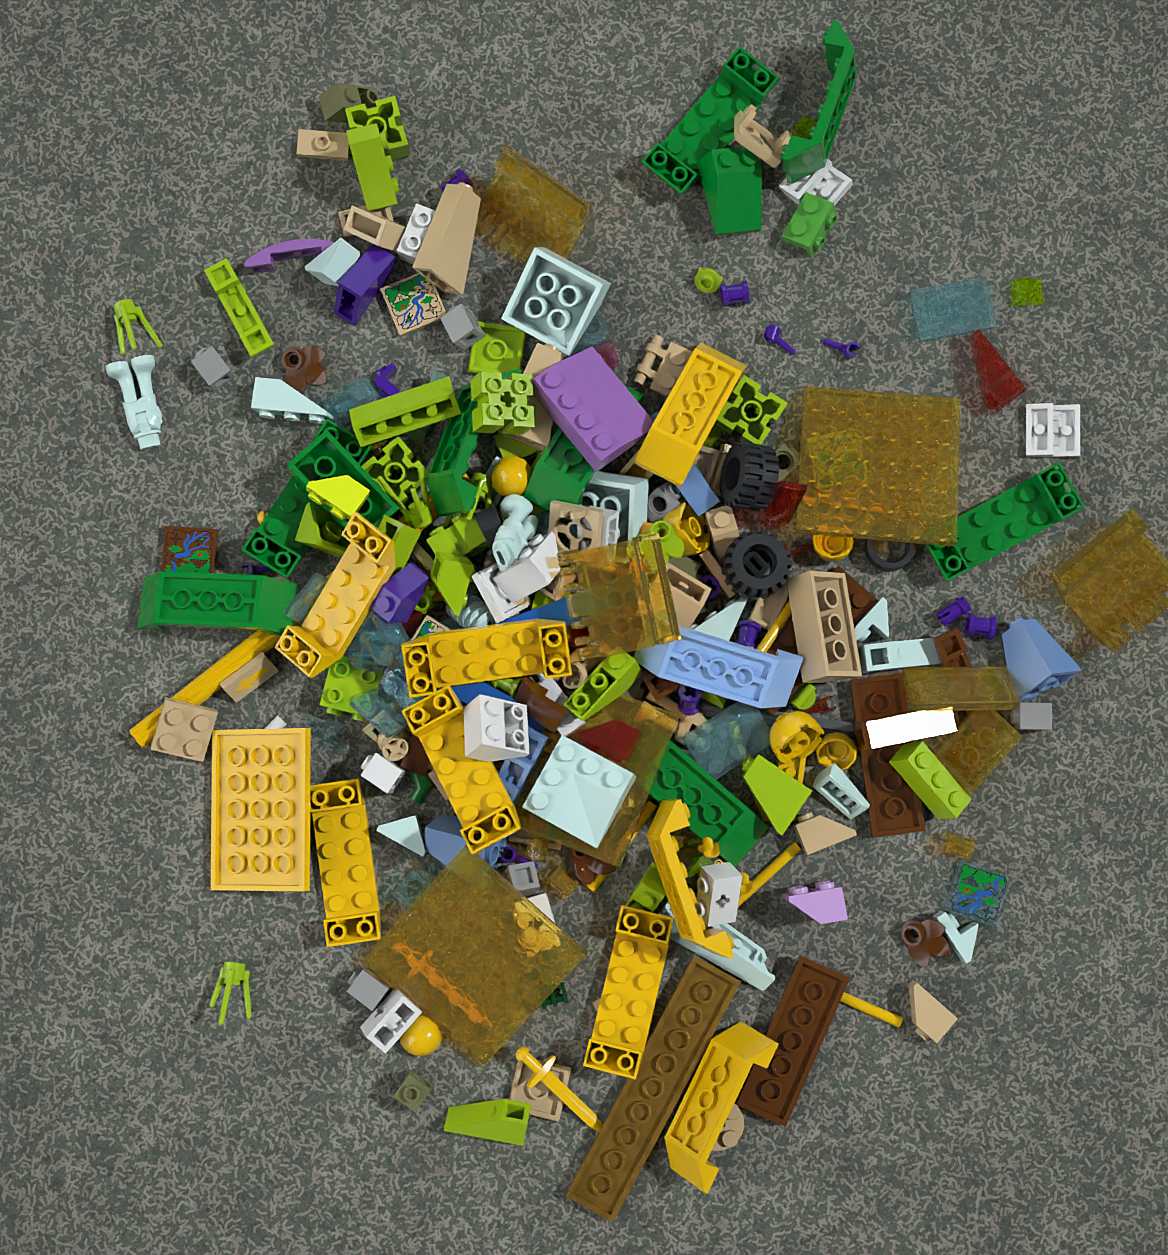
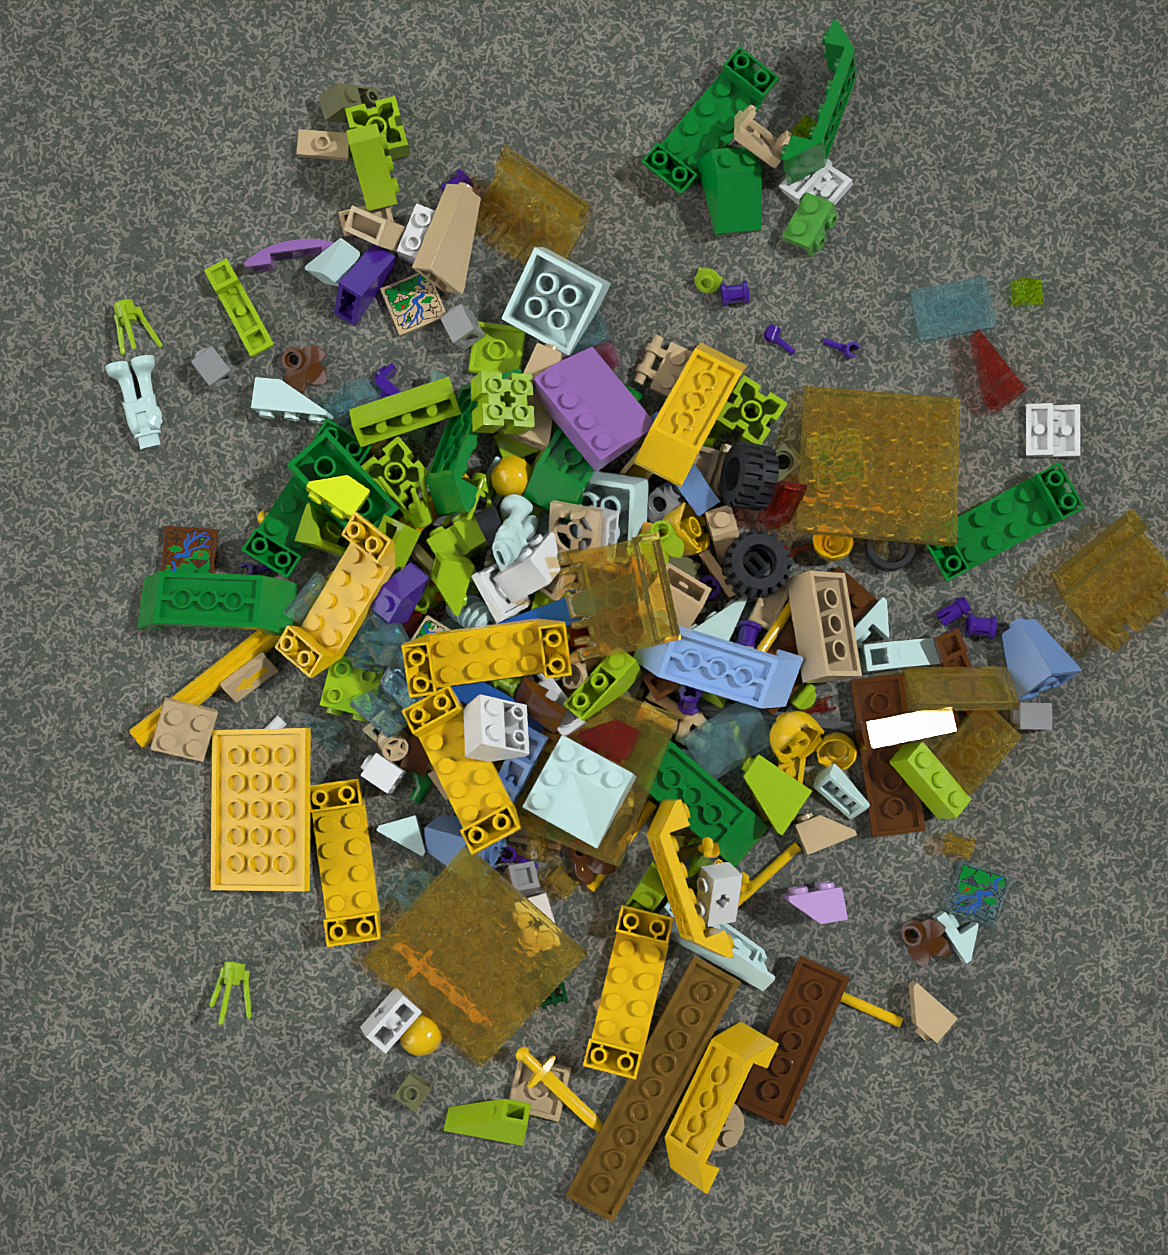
(367, 988): light grey brick -> none

